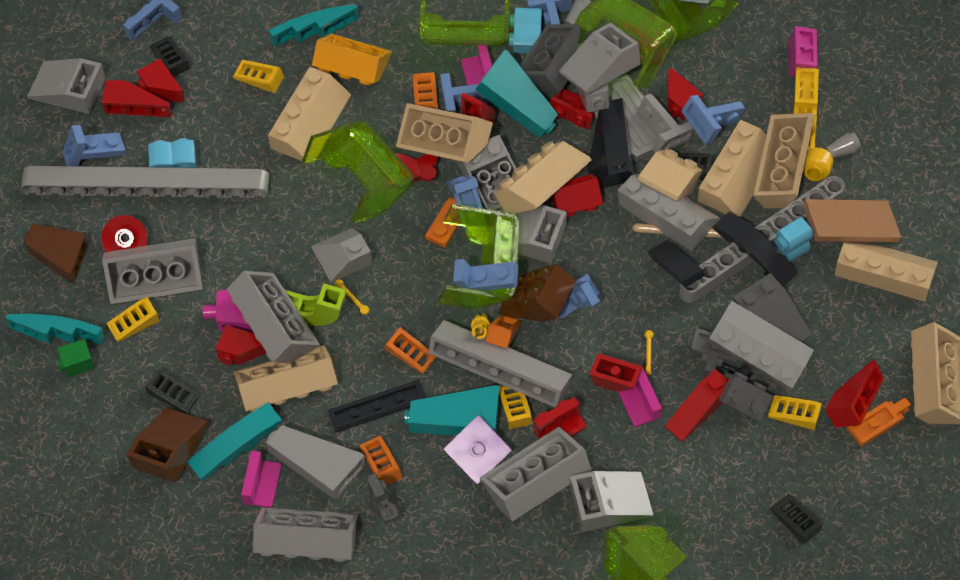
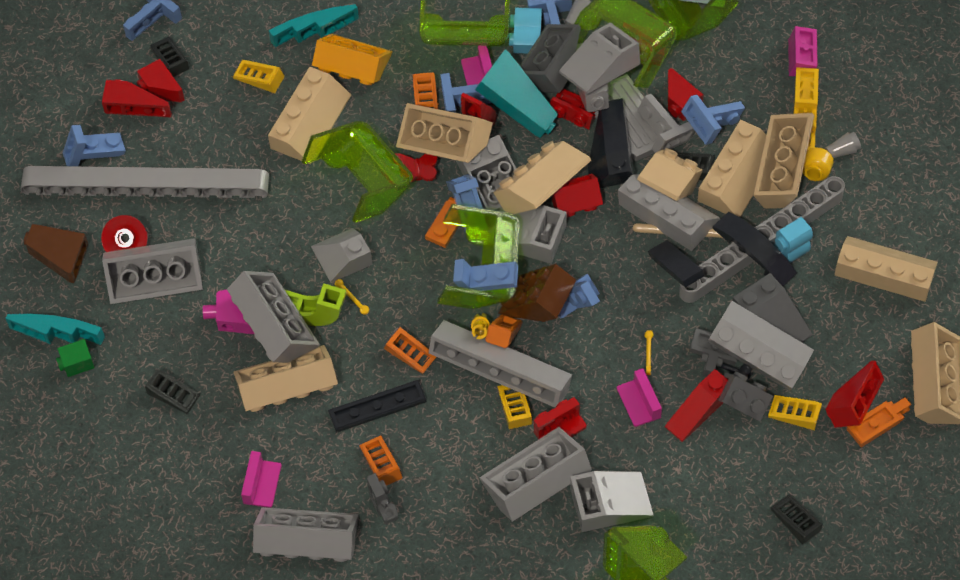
(68, 84): light grey slope -> none
(136, 309): yellow slope -> none
(166, 444): reddish brown slope -> none
(172, 154): medium azure brick -> none
(233, 441): teal slope -> none
(238, 346): red slope -> none
(315, 459): light grey slope -> none
(453, 411): teal slope -> none
(477, 449): plate -> none
(614, 373): red slope -> none
(851, 220): medium nougat tile -> none

